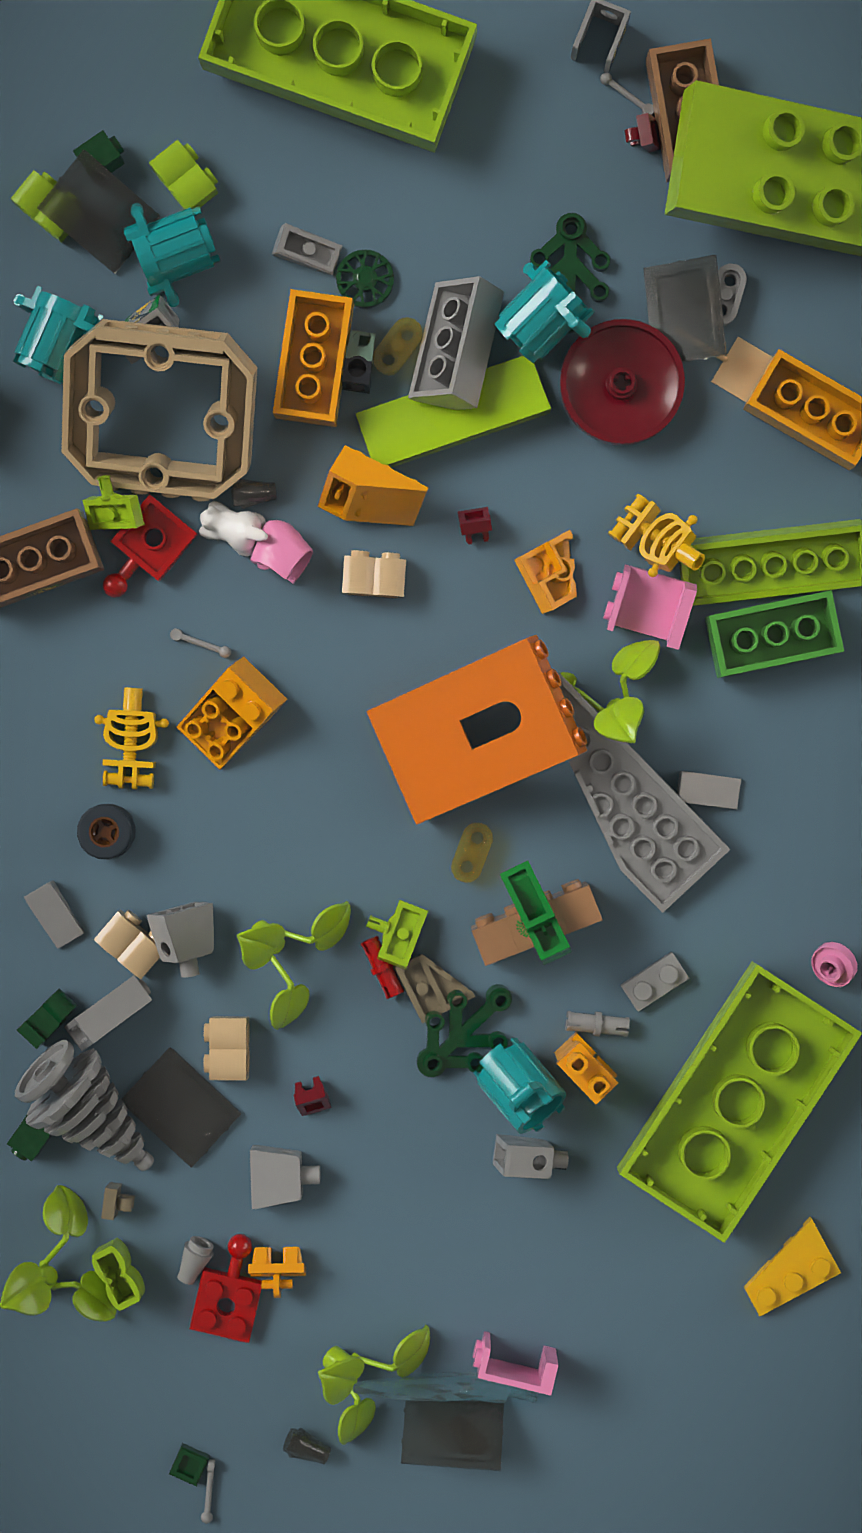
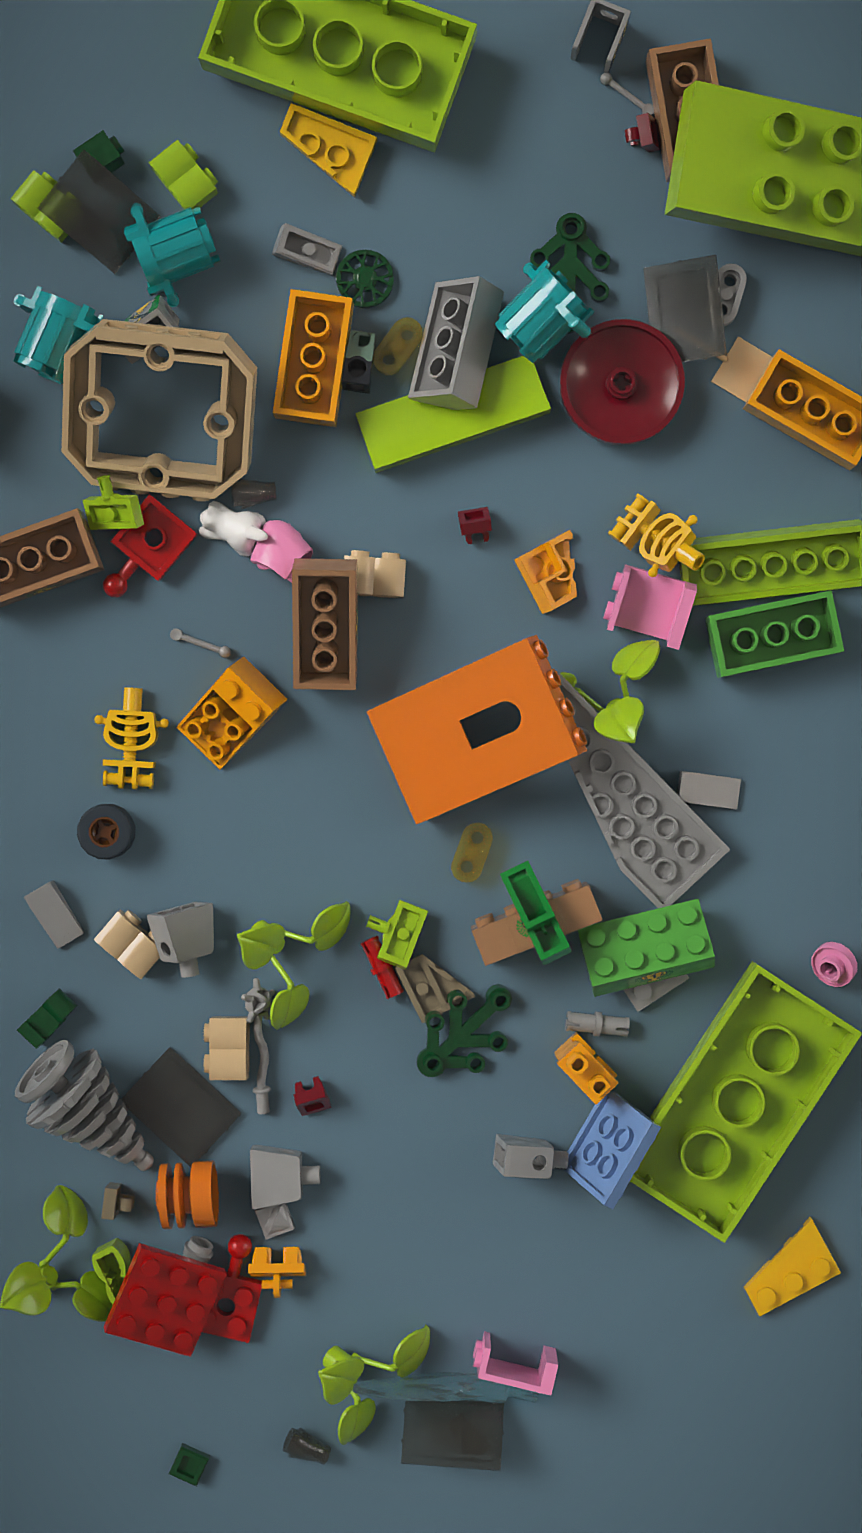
(28, 1141): dark green brick -> none
(109, 1012): light grey slope -> none
(164, 1300): none -> red plate
(188, 1195): none -> orange wheel
(207, 1516): light grey hinge -> none
(258, 1004): none -> light grey piece
(275, 1220): none -> light grey tile
(325, 623): none -> medium nougat brick
(330, 145): none -> yellow wing
(370, 491): light orange slope -> none
(520, 1086): teal container -> none
(610, 1148): none -> medium blue plate
(646, 947): none -> bright green brick

